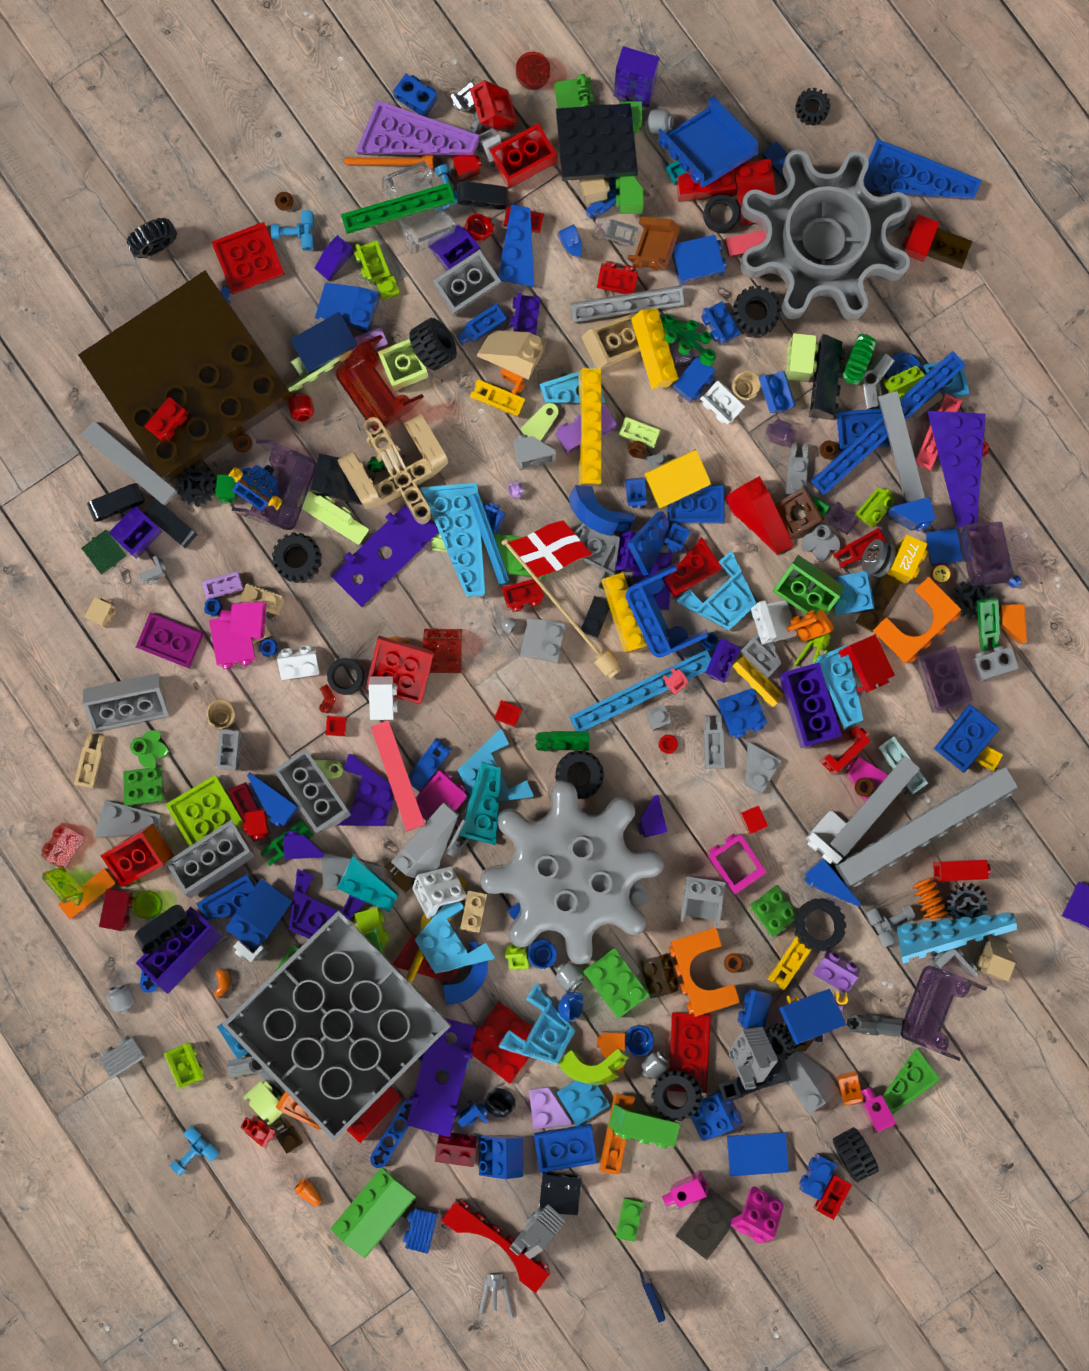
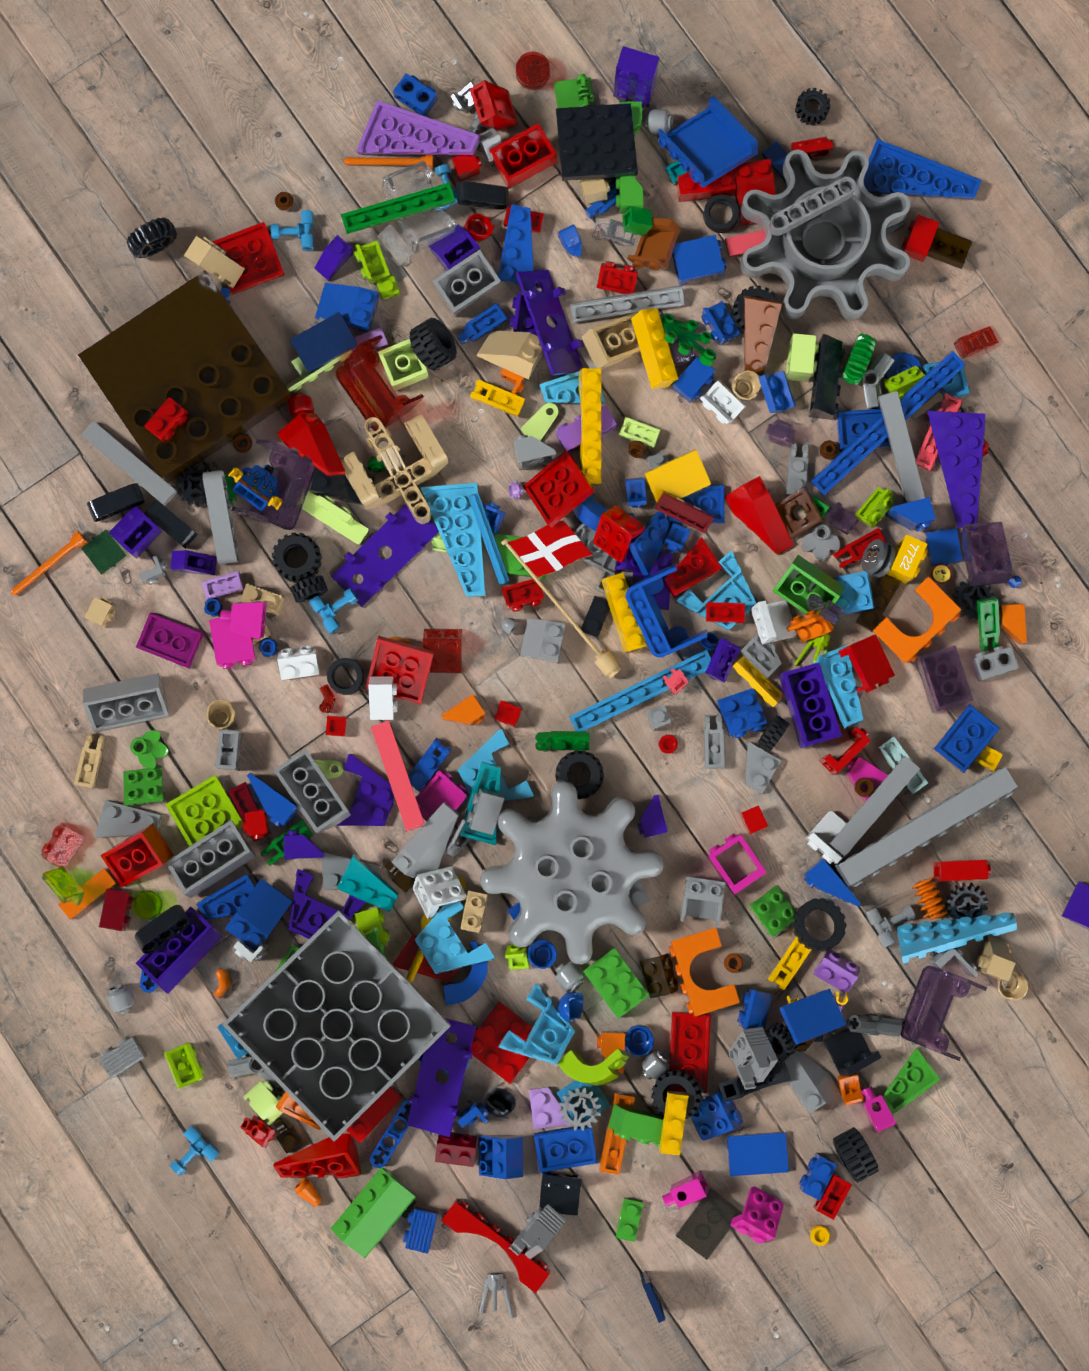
(76, 541): none -> orange piece
(193, 562): none -> dark purple slope
(214, 261): none -> tan wedge
(220, 517): none -> light grey beam
(309, 589): none -> black tyre
(312, 440): none -> red wedge
(322, 1159): none -> red wedge
(328, 611): none -> dark azure bar
(396, 245): none -> clear bracket
(465, 712): none -> orange slope
(485, 811): none -> light grey brick
(556, 342): none -> dark purple piece
(558, 488): none -> red plate
(570, 1106): none -> light grey gear
(616, 532): none -> red bracket
(637, 220): none -> green panel
(673, 1123): none -> yellow plate
(684, 512): none -> dark red plate
(725, 612): none -> red plate
(759, 325): none -> wing
(773, 733): none -> black tyre
(814, 147): none -> red bracket
(817, 198): none -> light grey beam
(819, 1235): none -> yellow tile
(829, 610): none -> plate
(850, 1052): none -> black bracket
(965, 348): none -> clear red slope
(1015, 988): none -> tan hair

